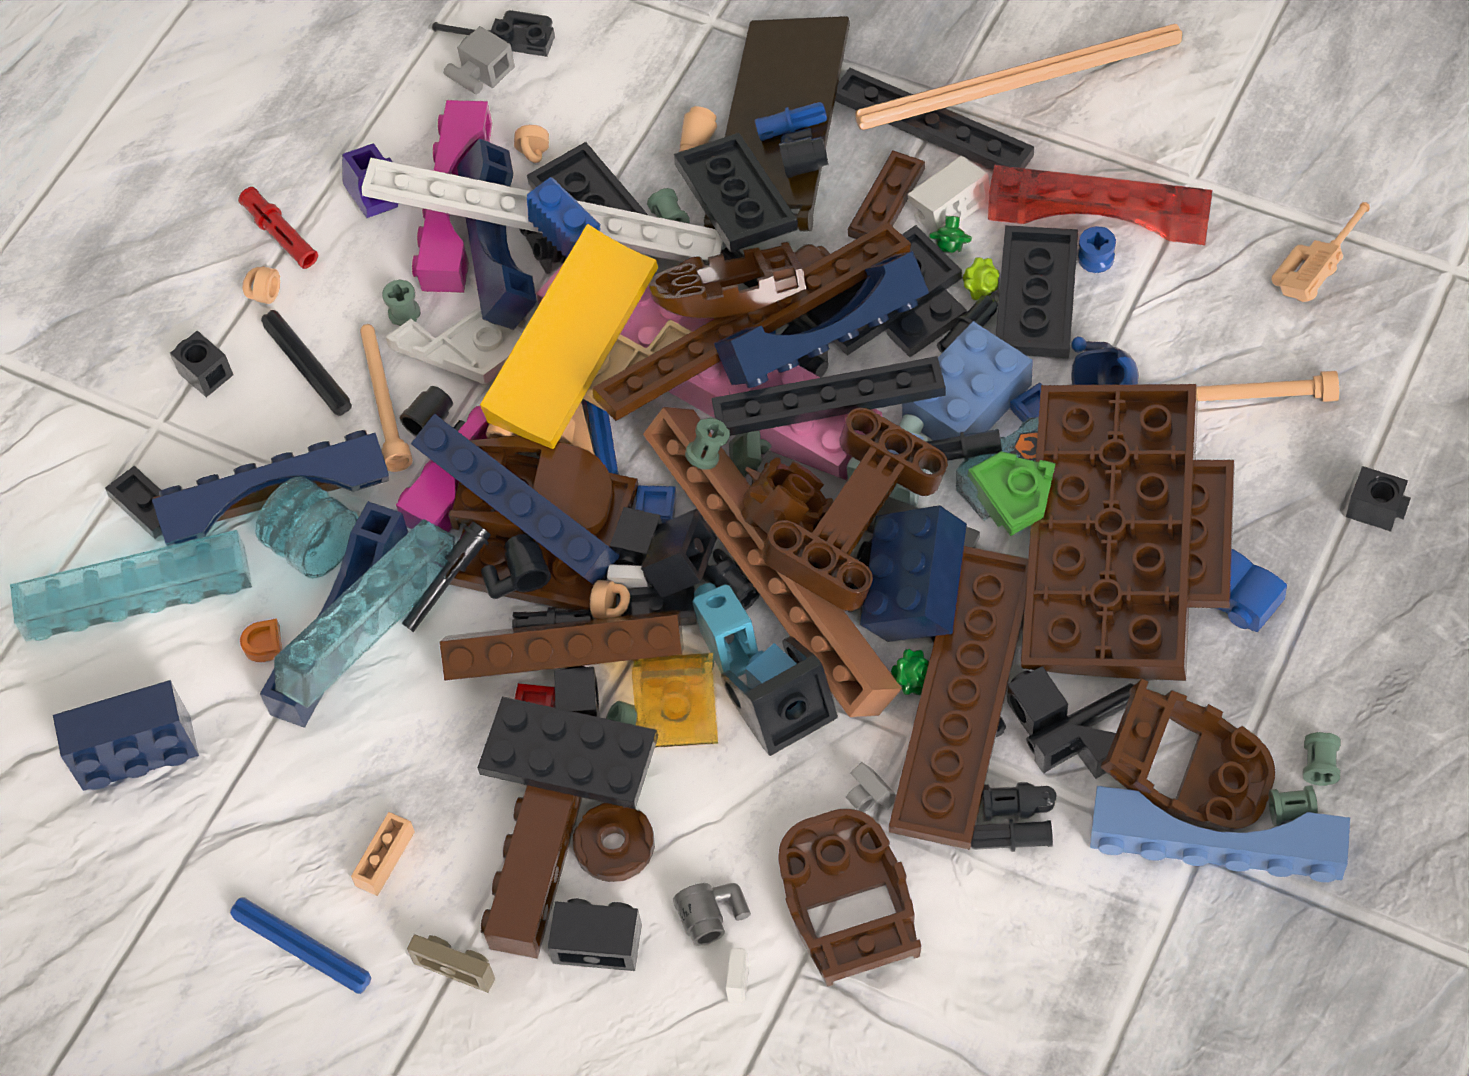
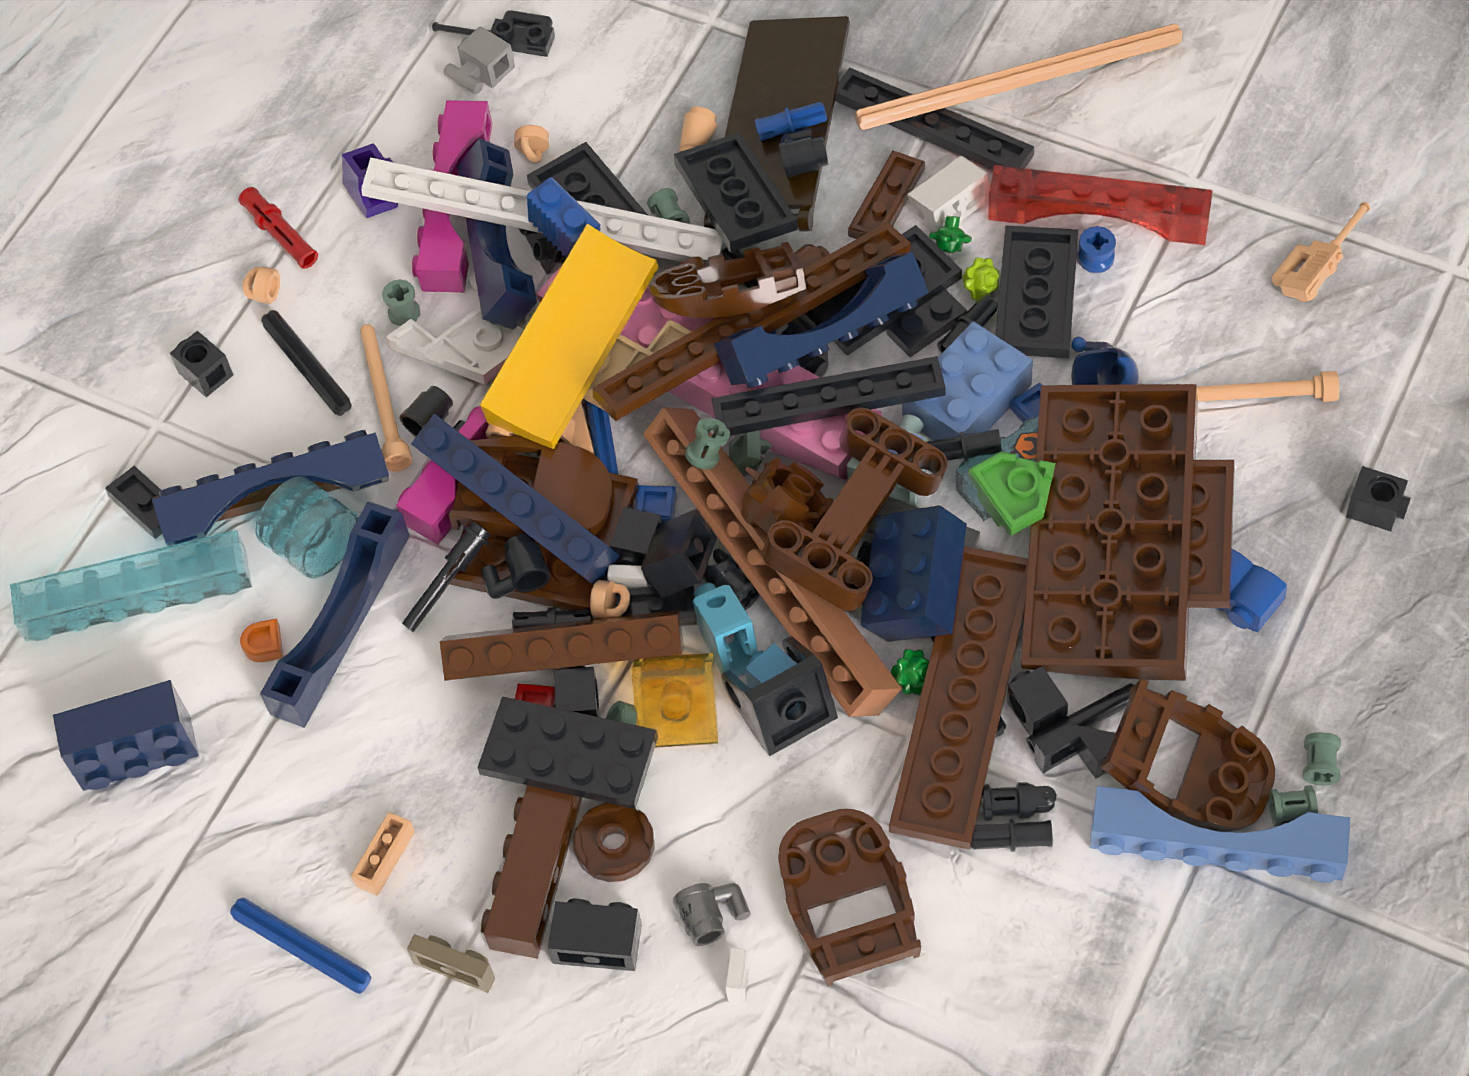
(361, 614): clear light blue brick -> none
(870, 790): light grey tile -> none

